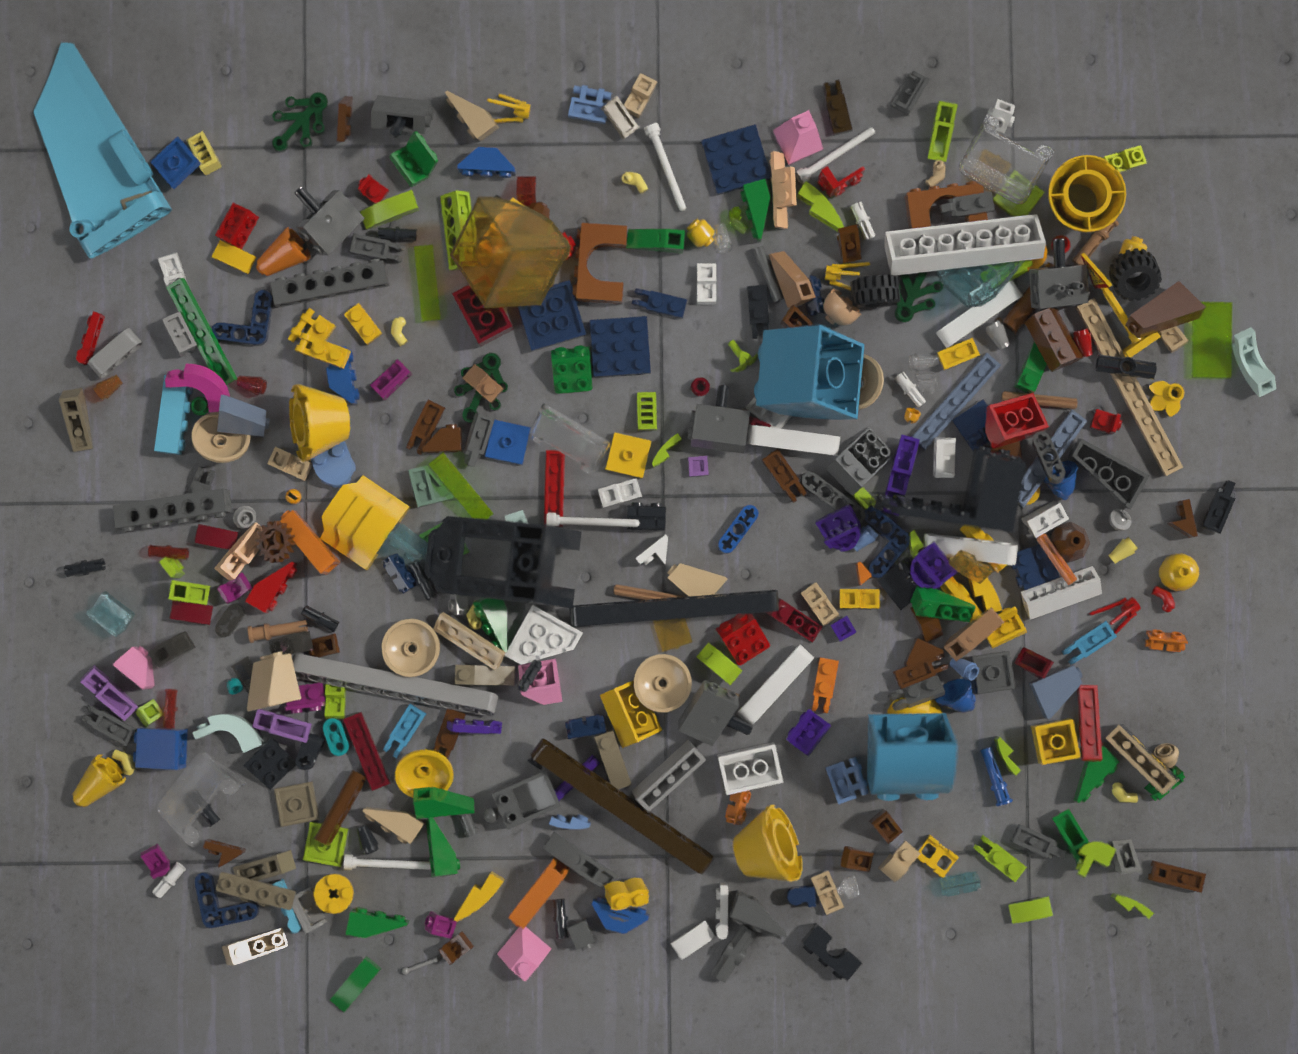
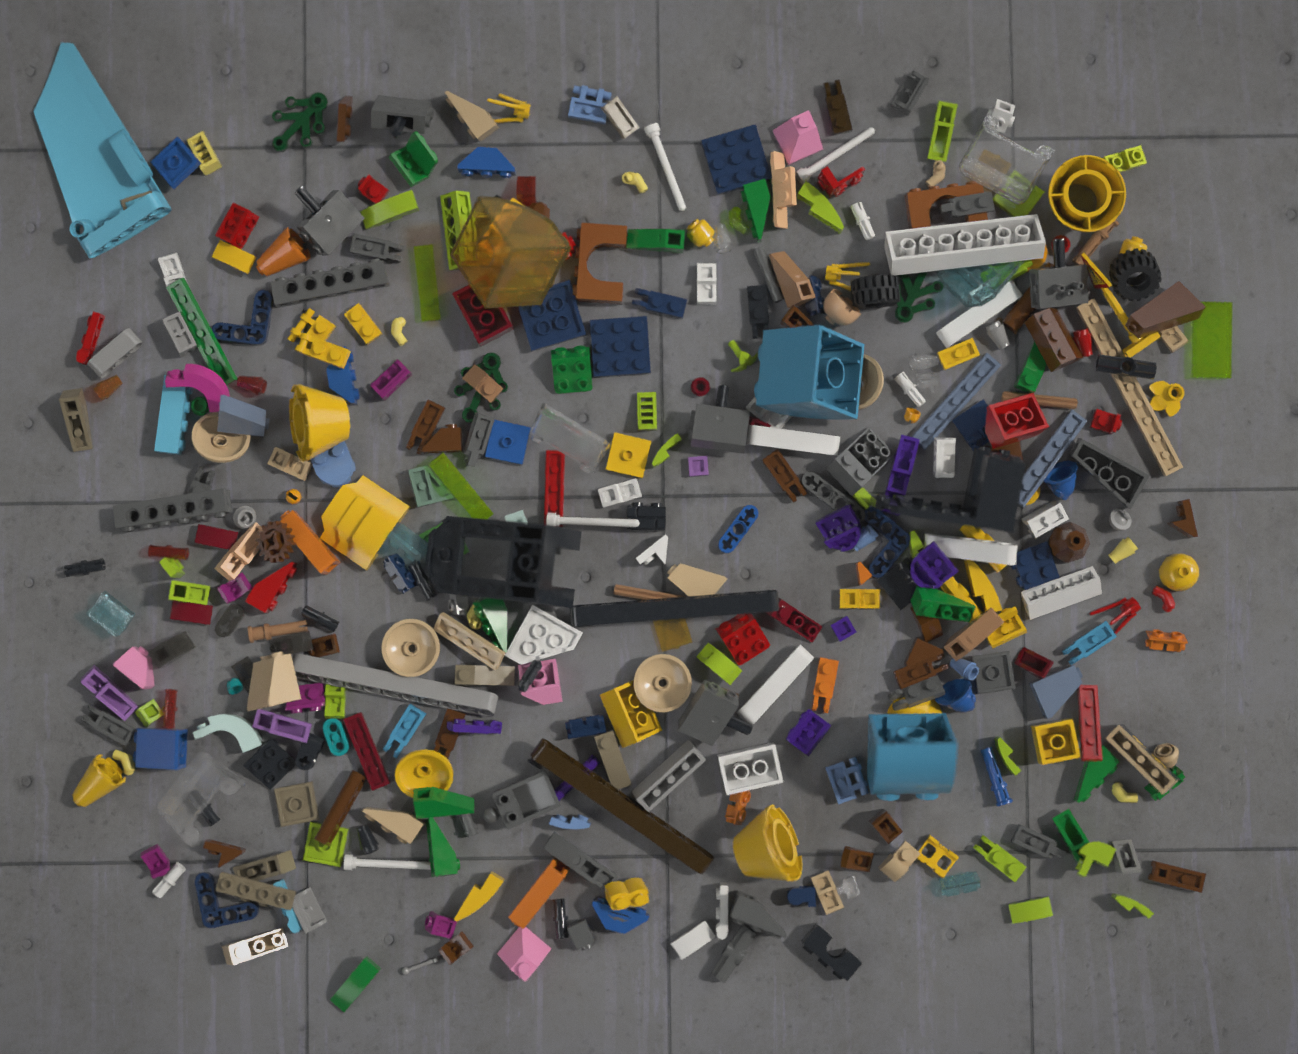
(345, 893): yellow brick -> none
(367, 924): green slope -> none
(397, 234): black pin -> none
(640, 95): tan slope -> none
(819, 604): tan slope -> none
(849, 243): reddish brown slope -> none
(968, 566): clear yellow slope -> none
(1047, 465): dark grey beam -> none
(1056, 559): orange axle -> none
(1220, 508): black hinge -> none
(1250, 363): light aqua arch -> none

